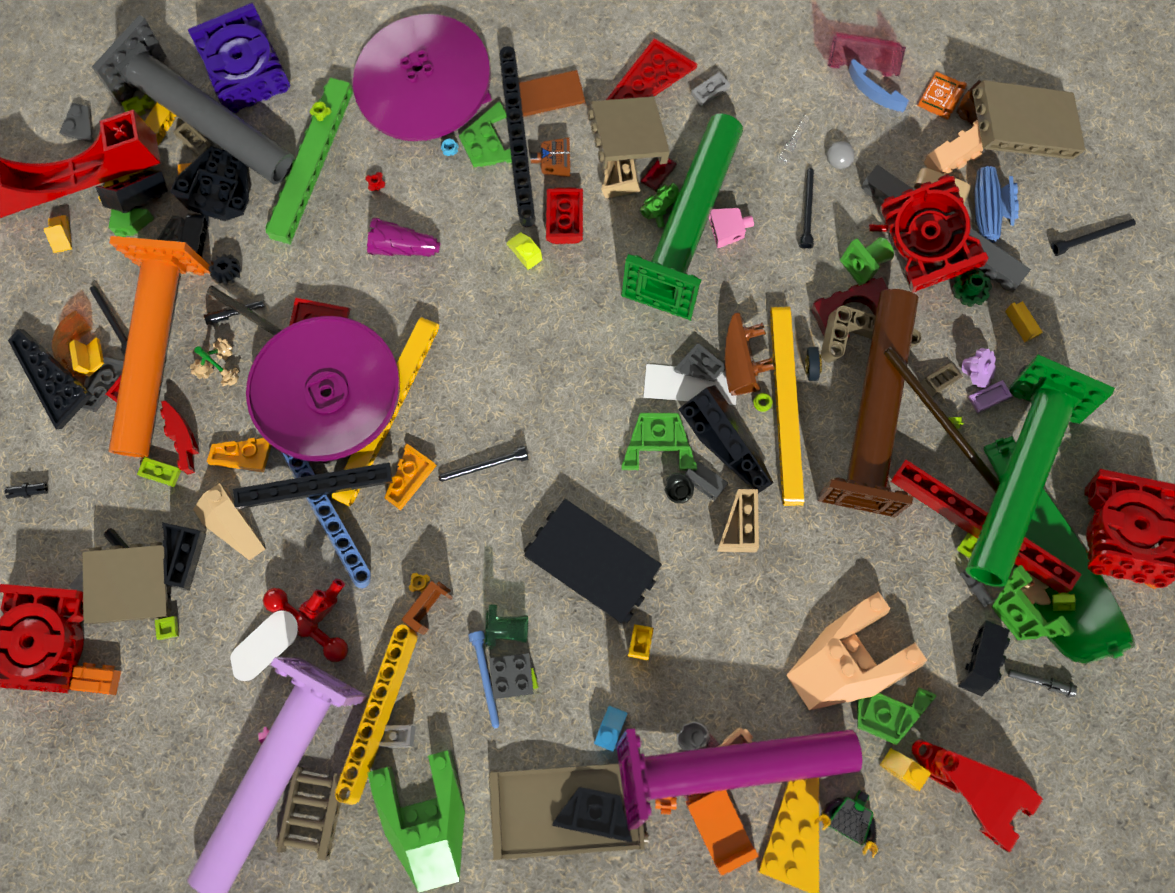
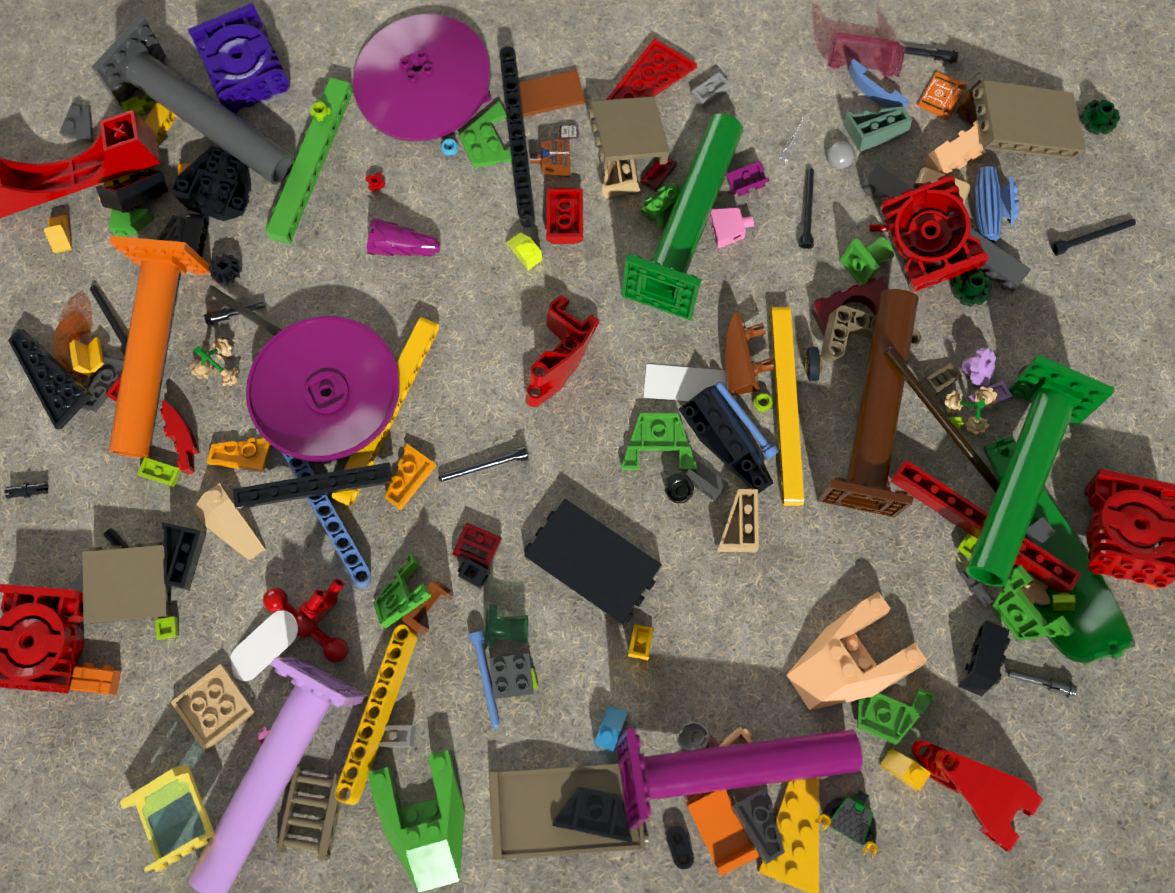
(171, 816): none -> panel
(183, 129): dark tan slope -> none
(213, 707): none -> tan plate
(307, 309): red wing -> none
(396, 599): none -> bright green wing
(414, 582): yellow plate -> none
(469, 566): none -> black brick
(480, 540): none -> dark red plate
(558, 365): none -> red piece
(568, 131): none -> sticker
(666, 804): orange gear -> none
(680, 847): none -> black plate
(700, 364): dark grey wing -> none
(746, 178): none -> magenta bracket
(757, 819): none -> dark grey wing
(768, 449): none -> medium blue piece
(878, 127): none -> sand green wedge
(941, 55): none -> black pin
(984, 398): none -> tan plant
(1023, 321): yellow panel -> none
(1039, 531): none -> dark grey brick
(1100, 117): none -> dark green plant

